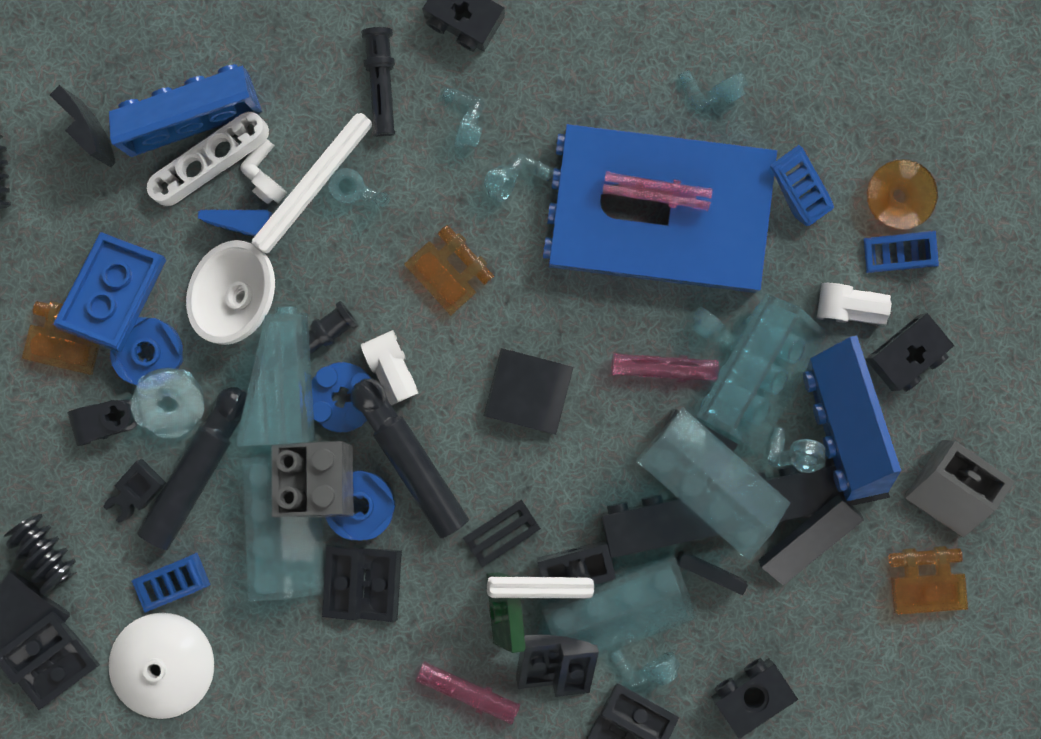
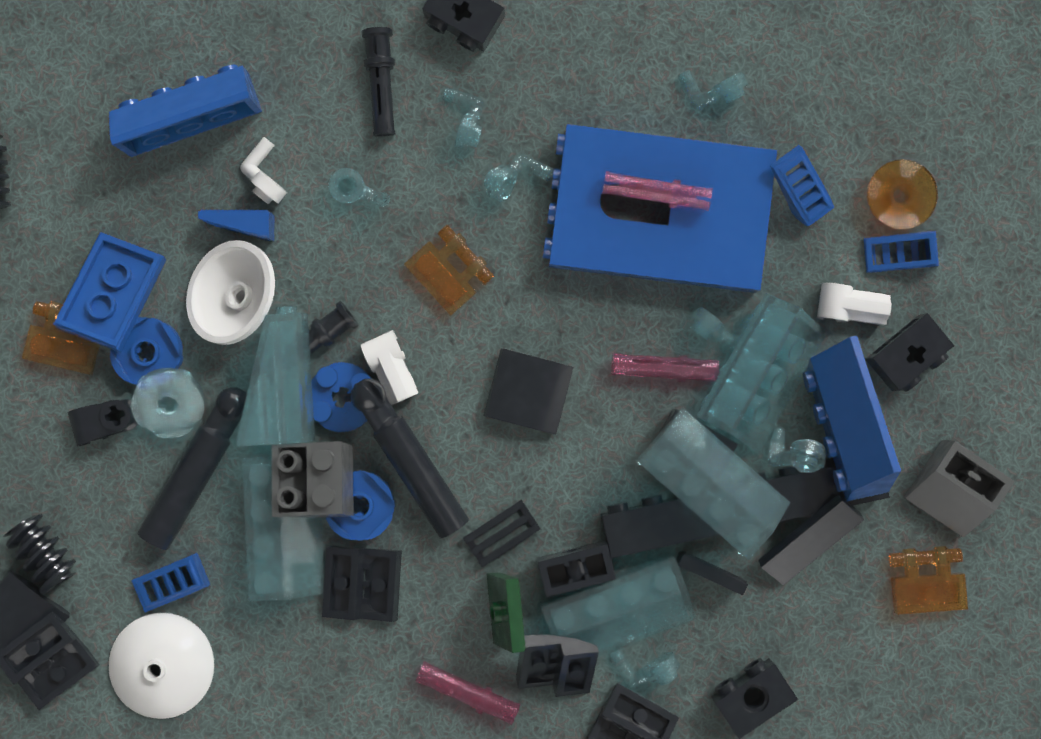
(86, 128): black slope -> none
(137, 489): black plate -> none
(210, 164): white beam -> none
(311, 183): white axle -> none
(539, 587): white axle -> none

